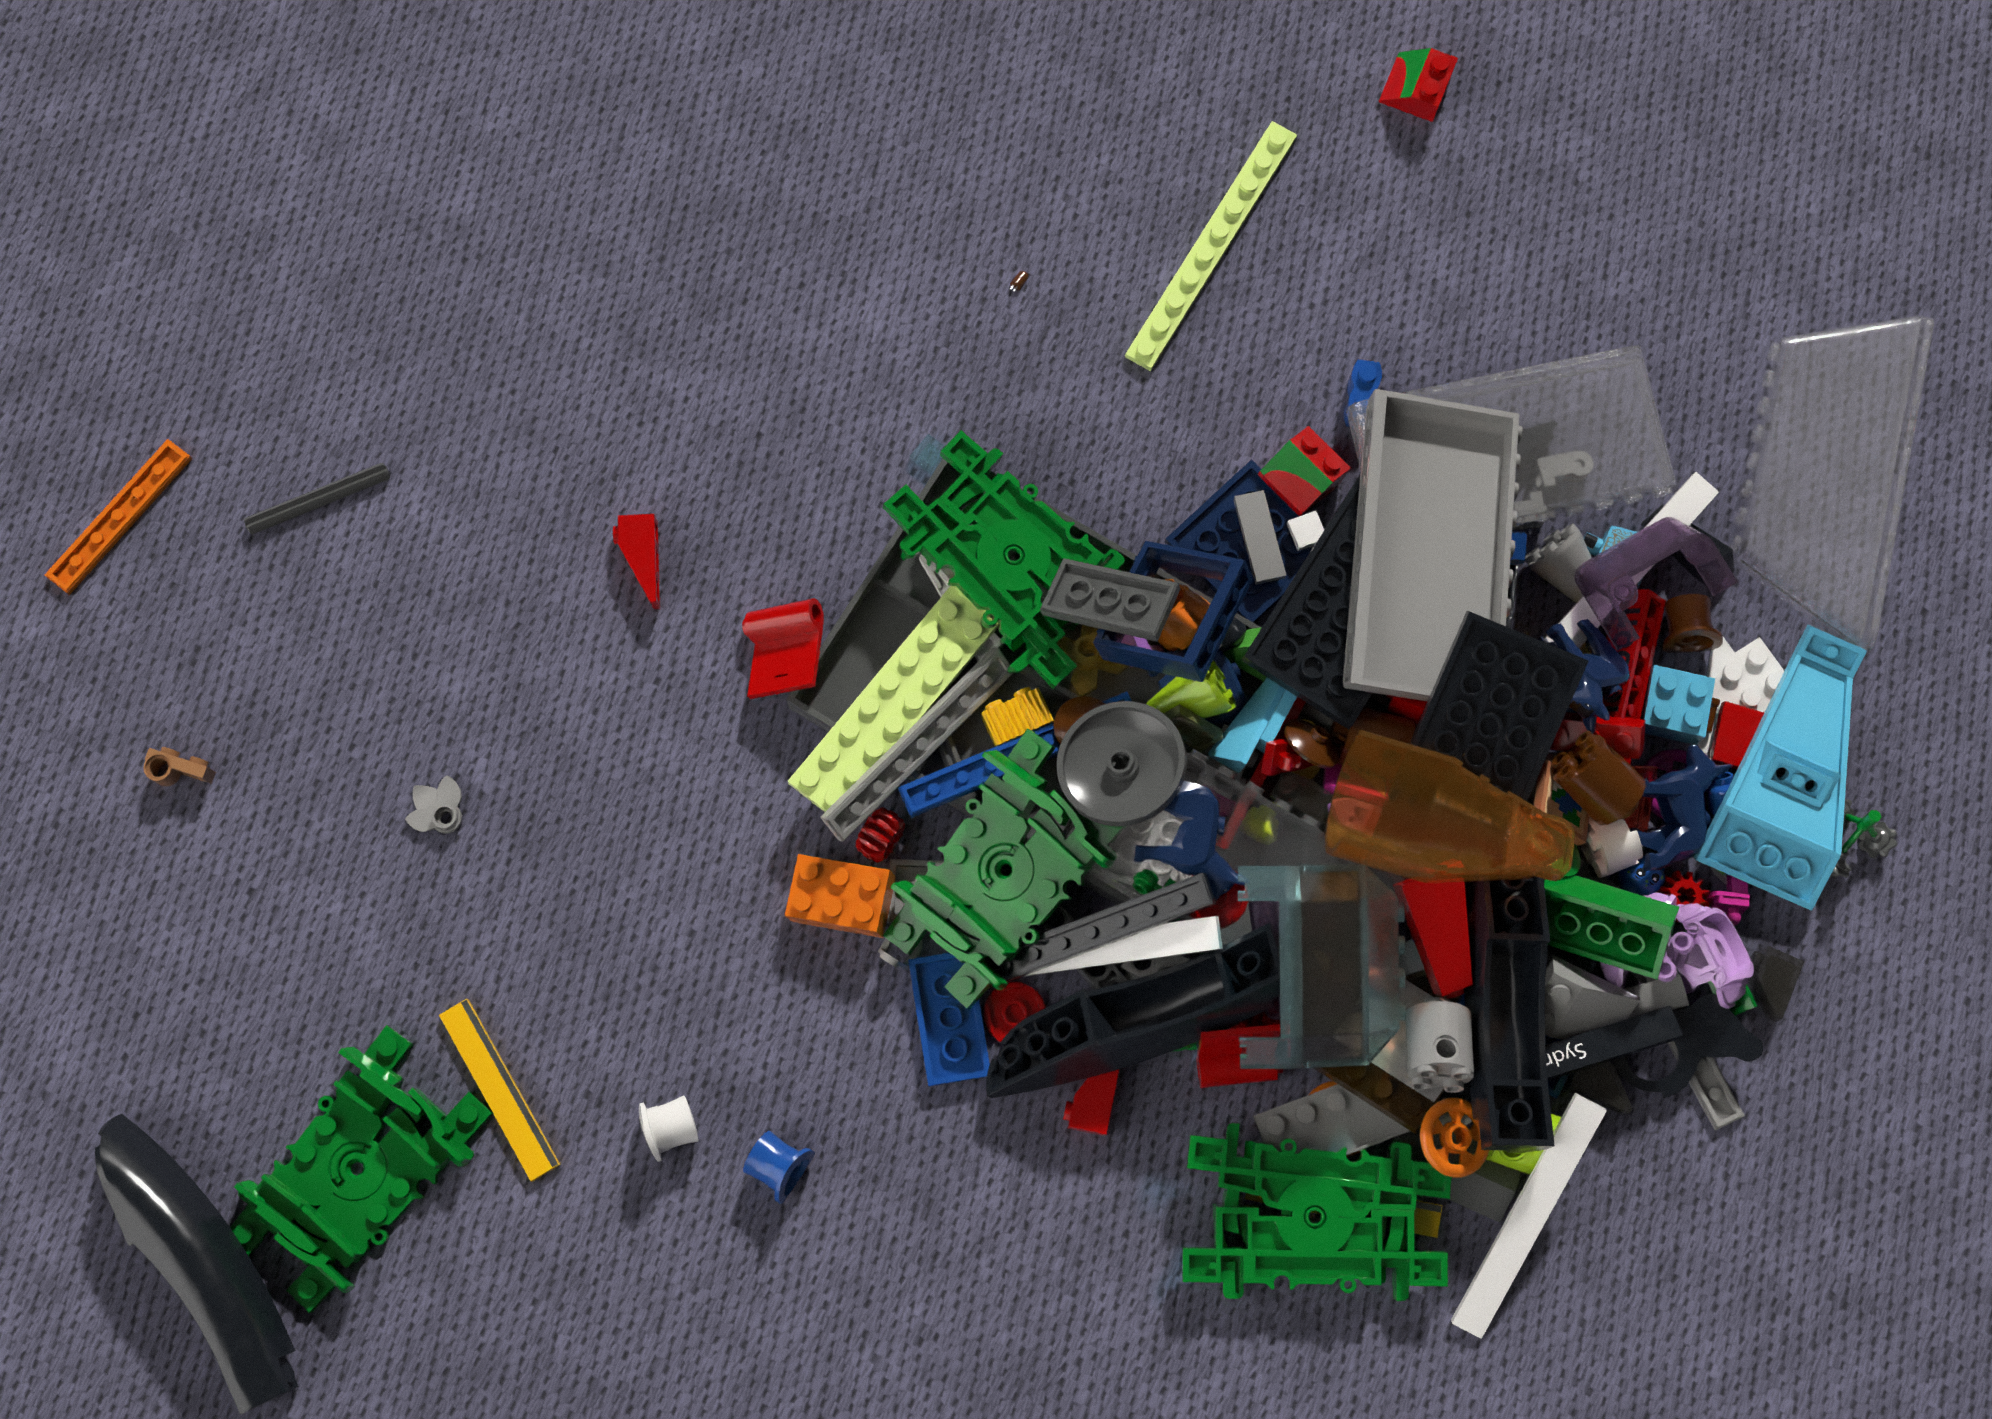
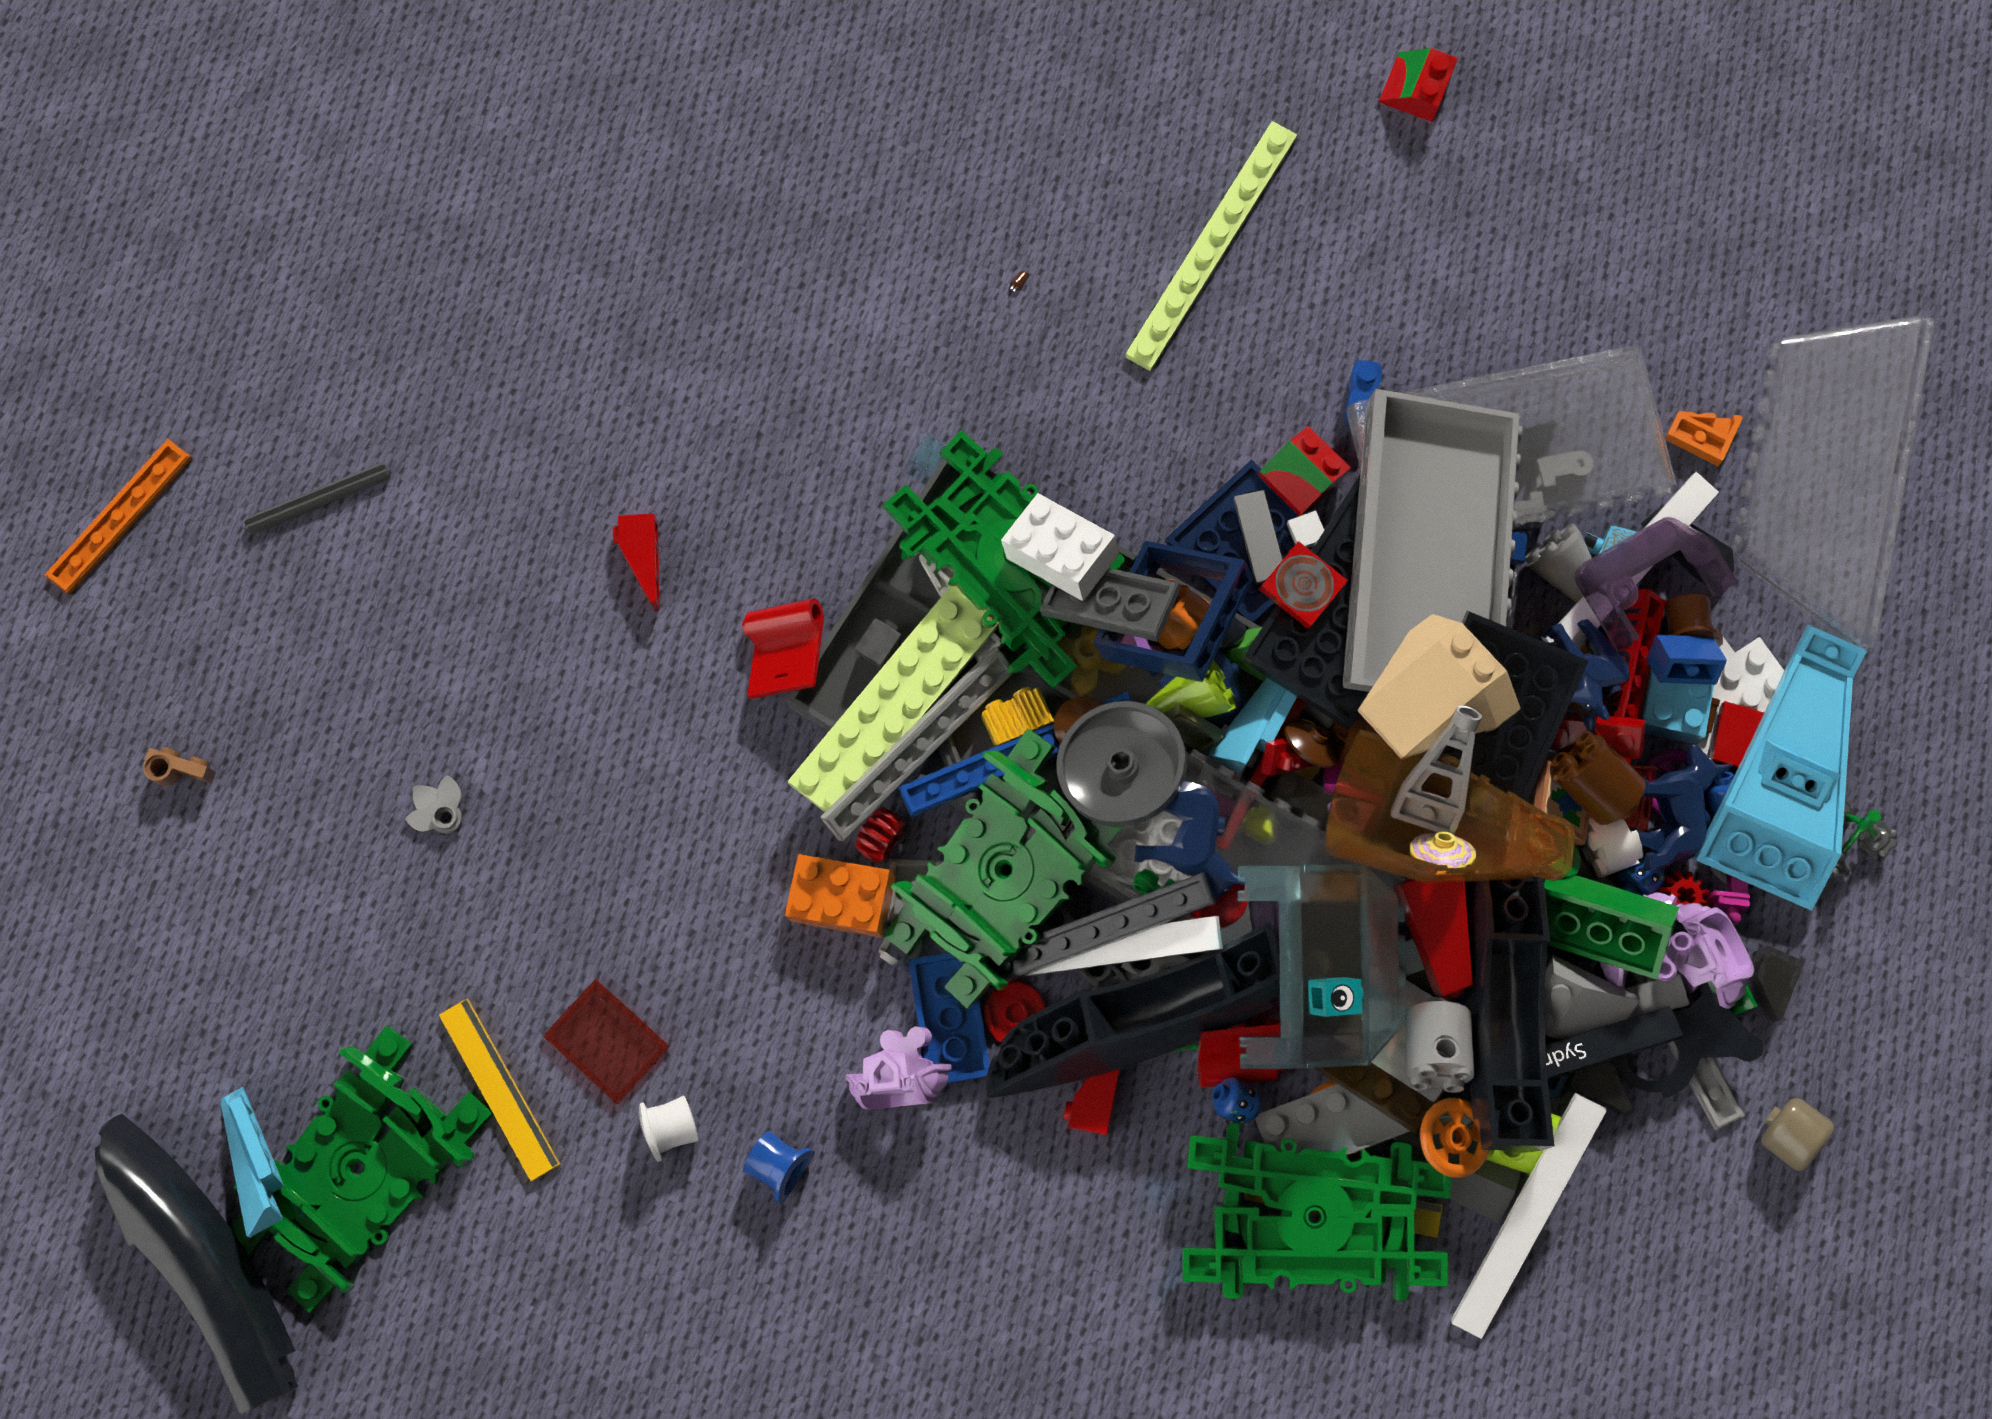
(252, 1164): none -> medium azure wedge
(606, 1041): none -> clear red piece
(879, 642): none -> flat silver brick
(904, 1077): none -> lavender piece
(1060, 547): none -> white brick
(1236, 1100): none -> blue head
(1303, 584): none -> tile
(1335, 996): none -> teal brick
(1426, 681): none -> tan wedge
(1431, 810): none -> light grey plate
(1443, 849): none -> dish
(1686, 659): none -> blue brick
(1703, 434): none -> orange wing
(1796, 1133): none -> dark tan head

